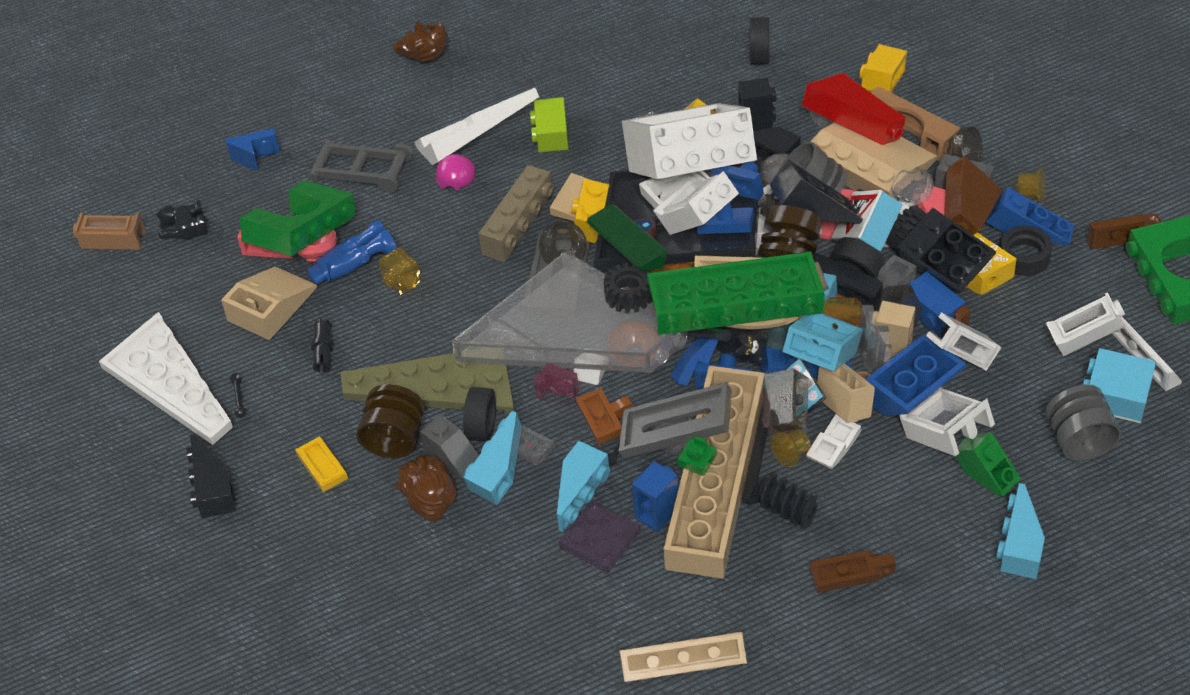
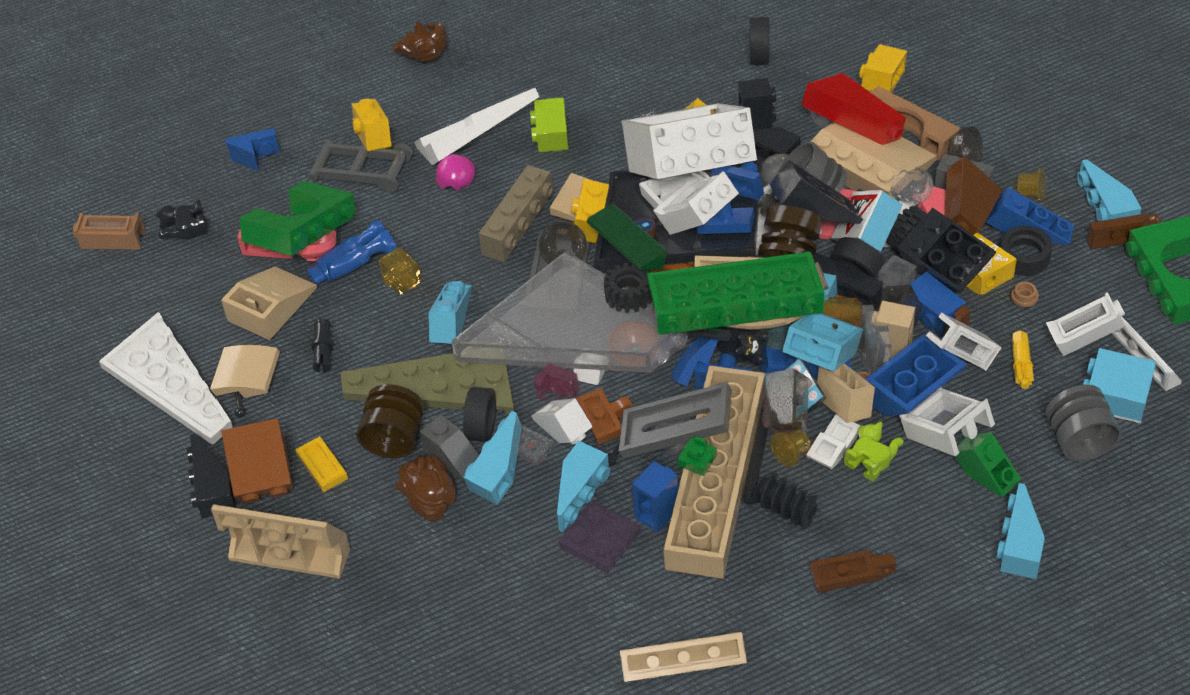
(245, 370): none -> tan slope
(257, 461): none -> dark orange slope
(283, 541): none -> tan piece
(371, 124): none -> yellow brick
(449, 312): none -> medium azure slope
(563, 420): none -> white slope
(870, 452): none -> lime animal
(1022, 361): none -> yellow piece
(1025, 294): none -> medium nougat plate
(1106, 194): none -> medium azure slope

